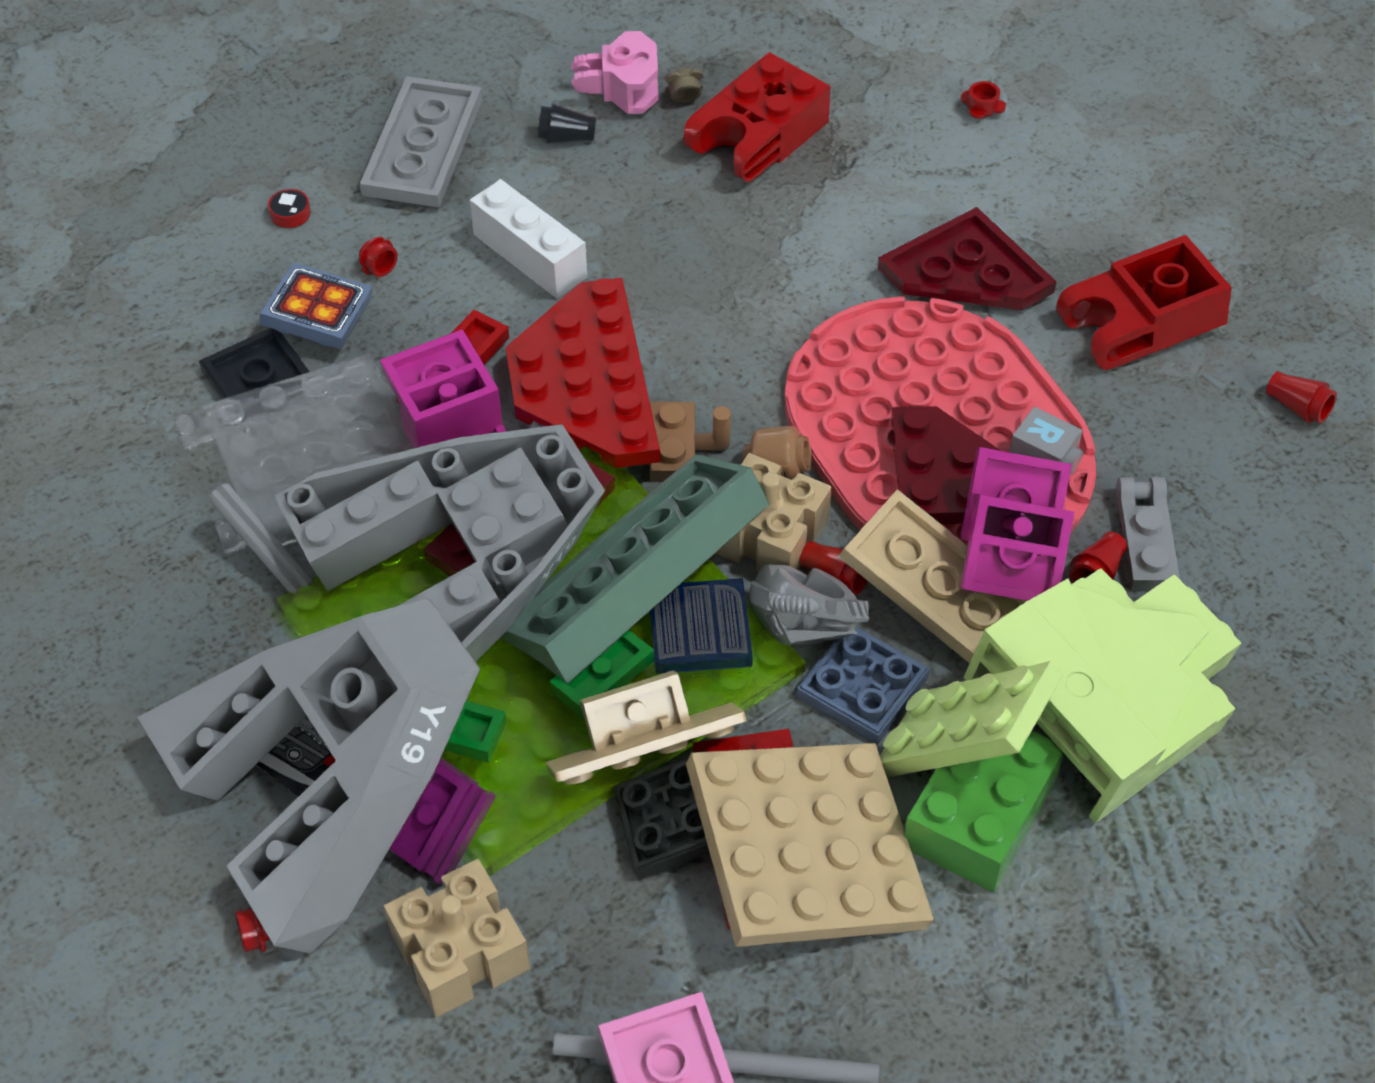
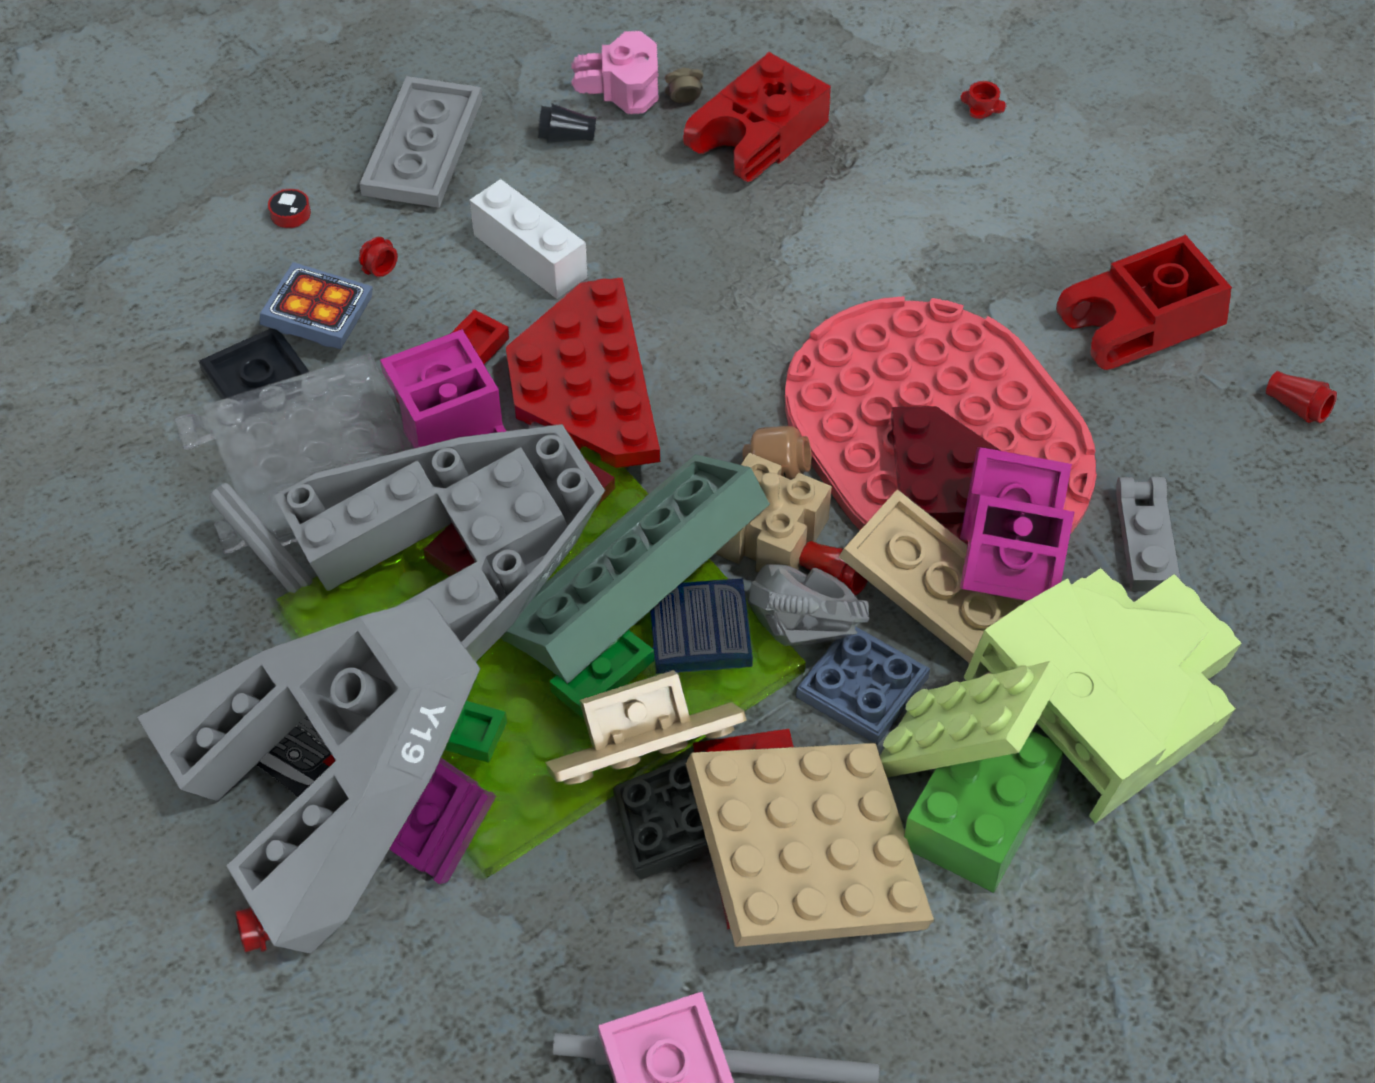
(457, 937): tan brick -> none
(678, 438): medium nougat plate -> none
(968, 264): dark red plate -> none
(1048, 438): light grey brick -> none
(1102, 554): red cone -> none

